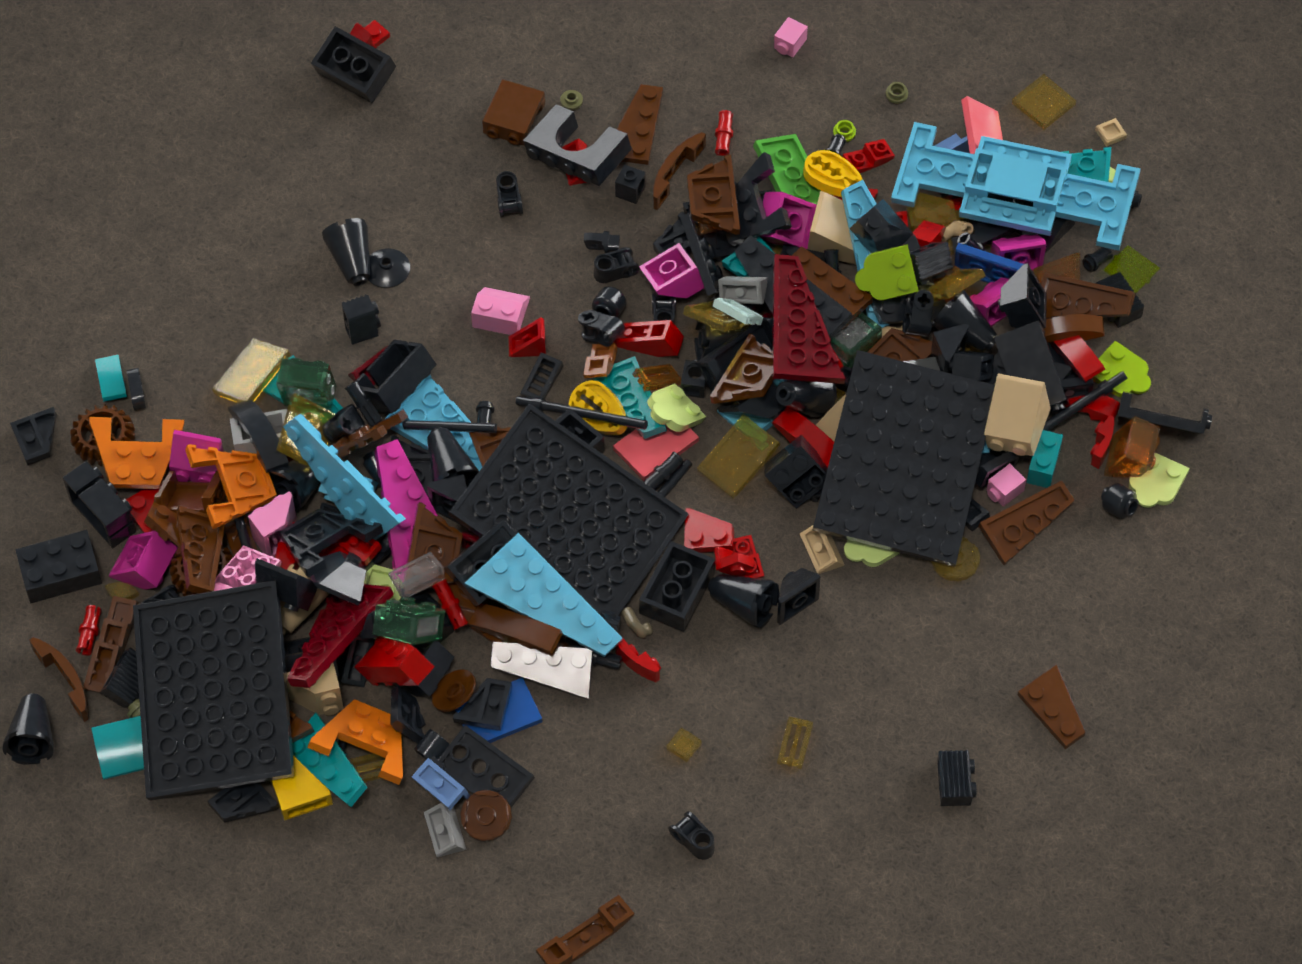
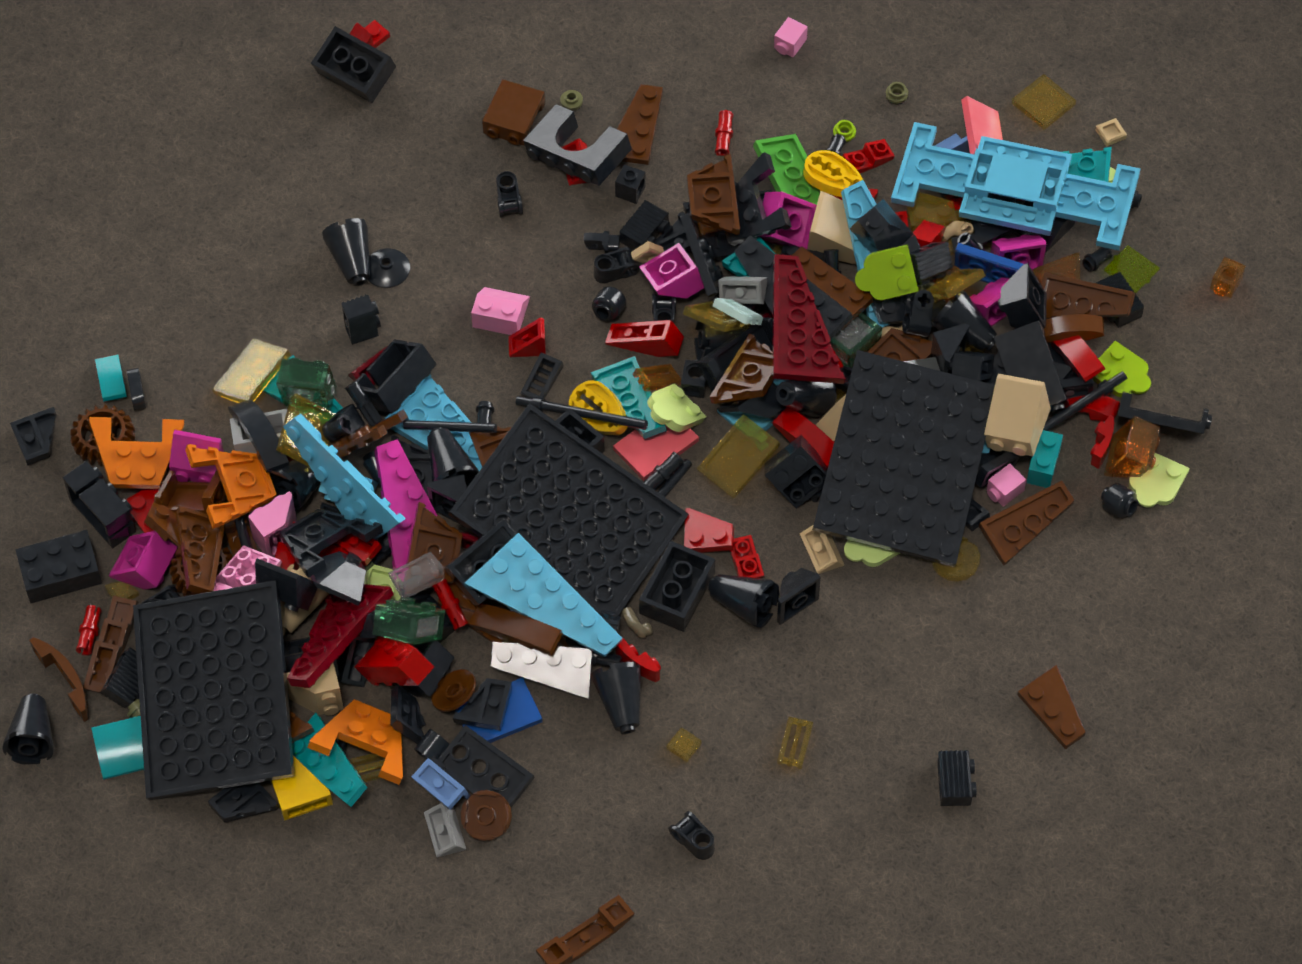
(600, 327): black piece -> none
(600, 361): dark orange slope -> none
(620, 694): none -> black cone
(644, 225): none -> black brick
(646, 252): none -> tan tile
(690, 150): reddish brown slope -> none
(732, 563): red bracket -> none
(1228, 270): none -> clear orange brick

